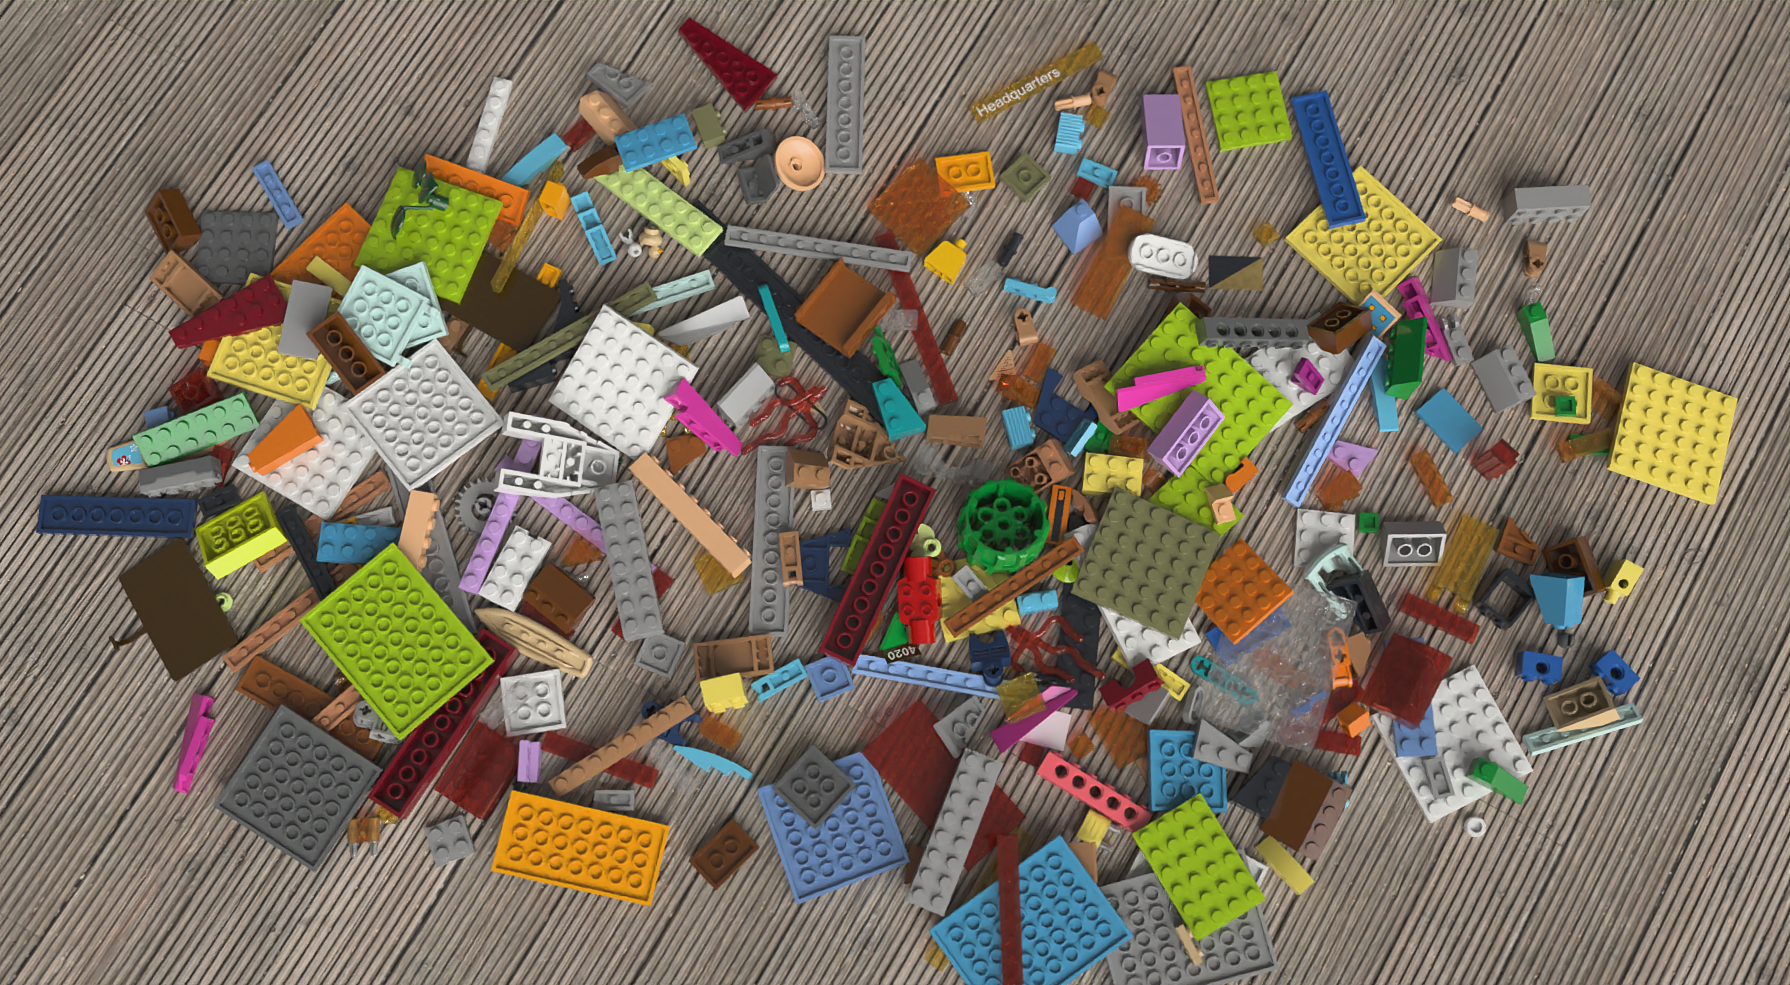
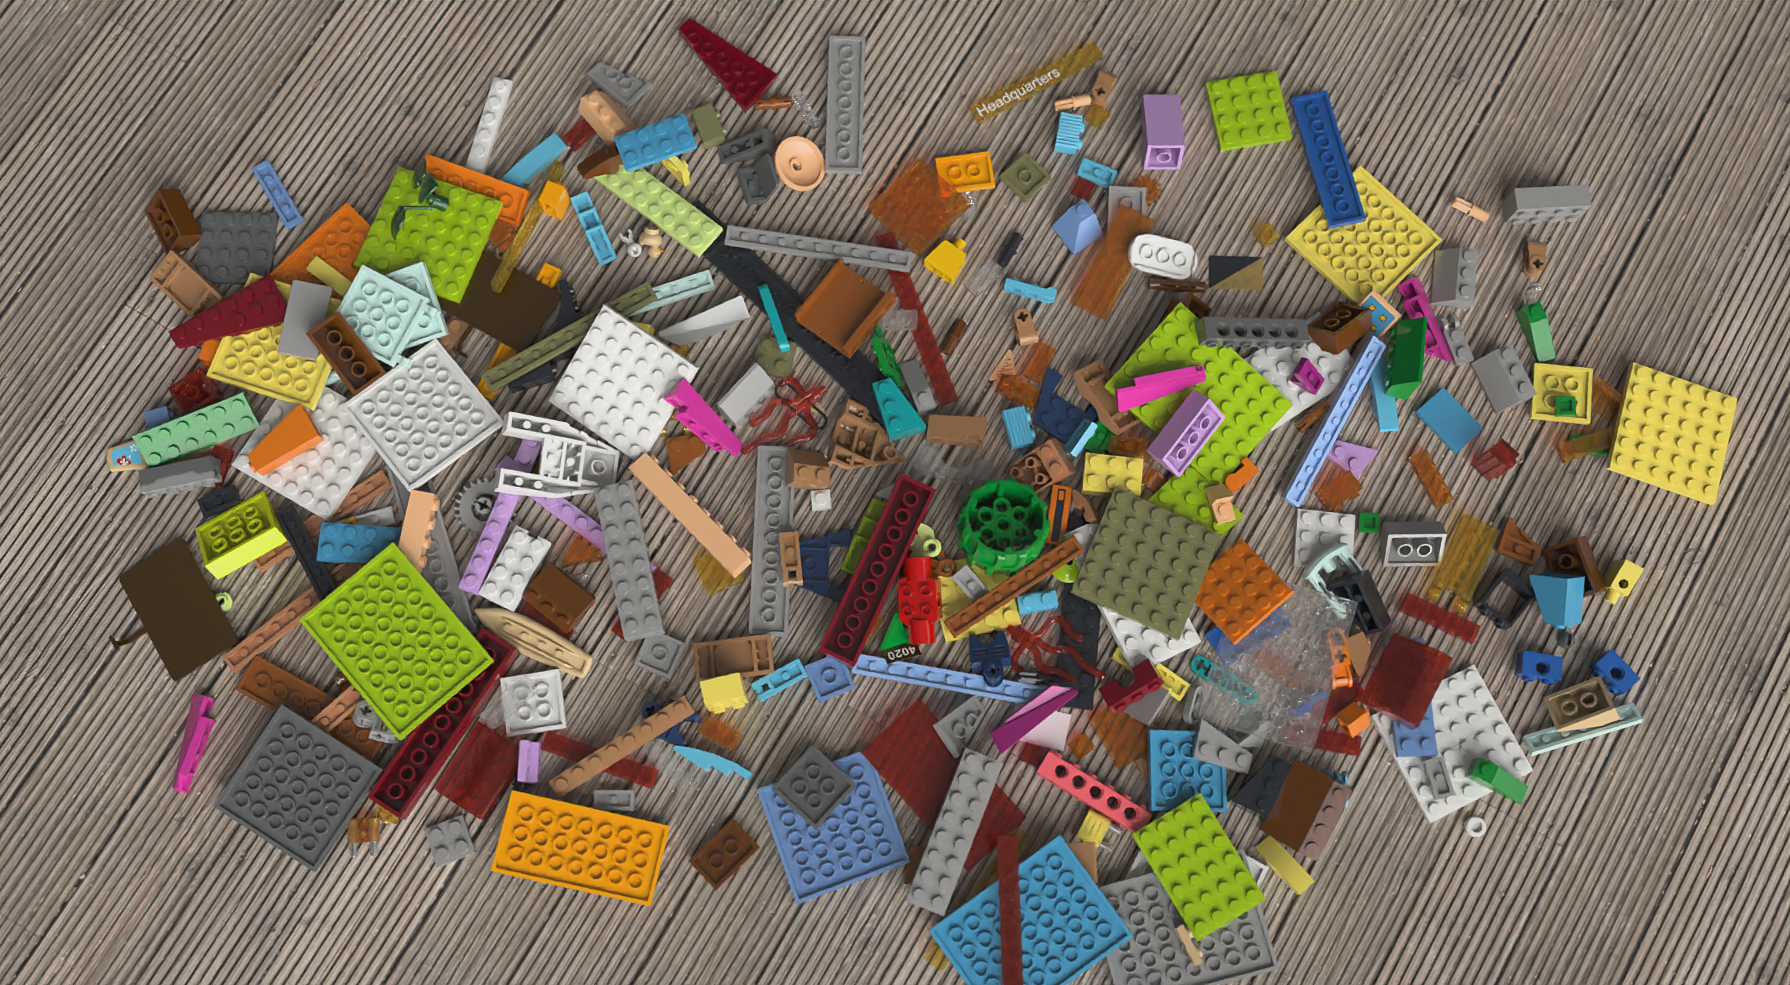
(117, 516): dark blue plate -> none
(1021, 697): clear yellow plate -> none
(1195, 135): nougat plate -> none

